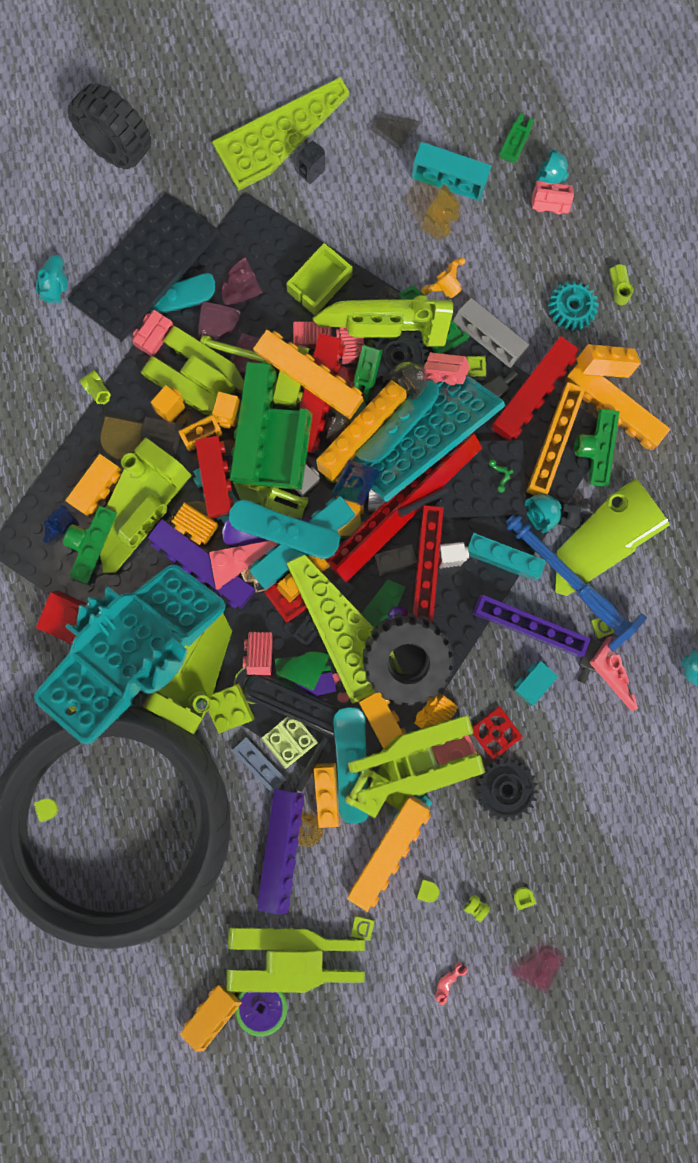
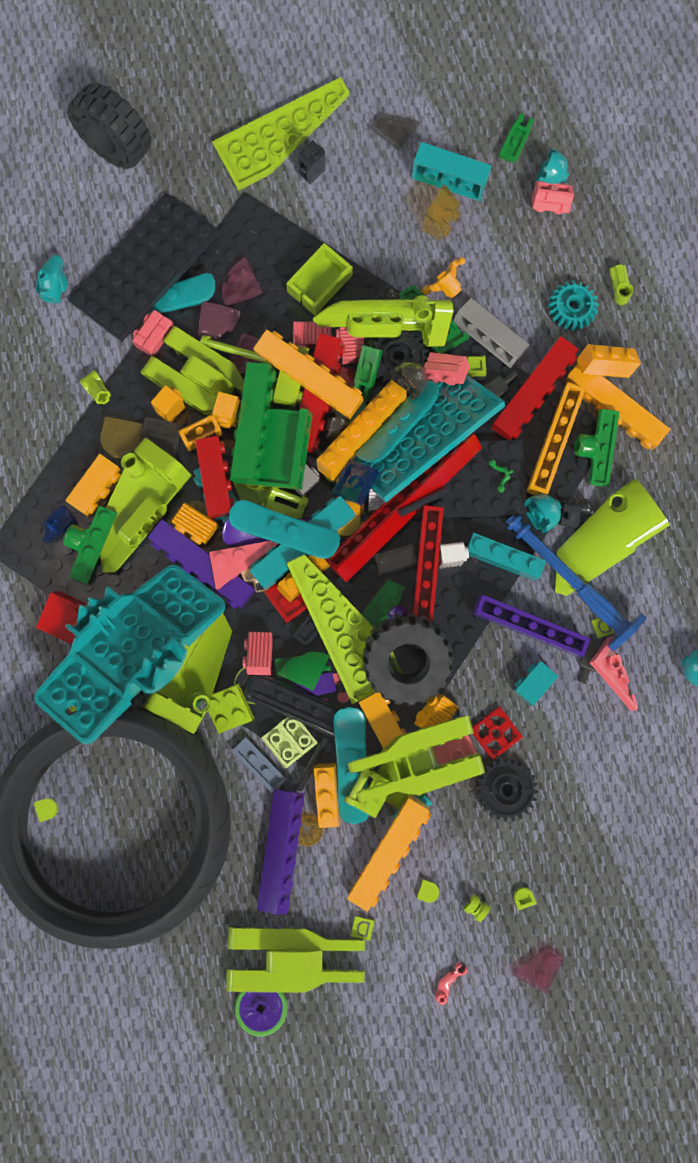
(210, 1018): light orange brick -> none

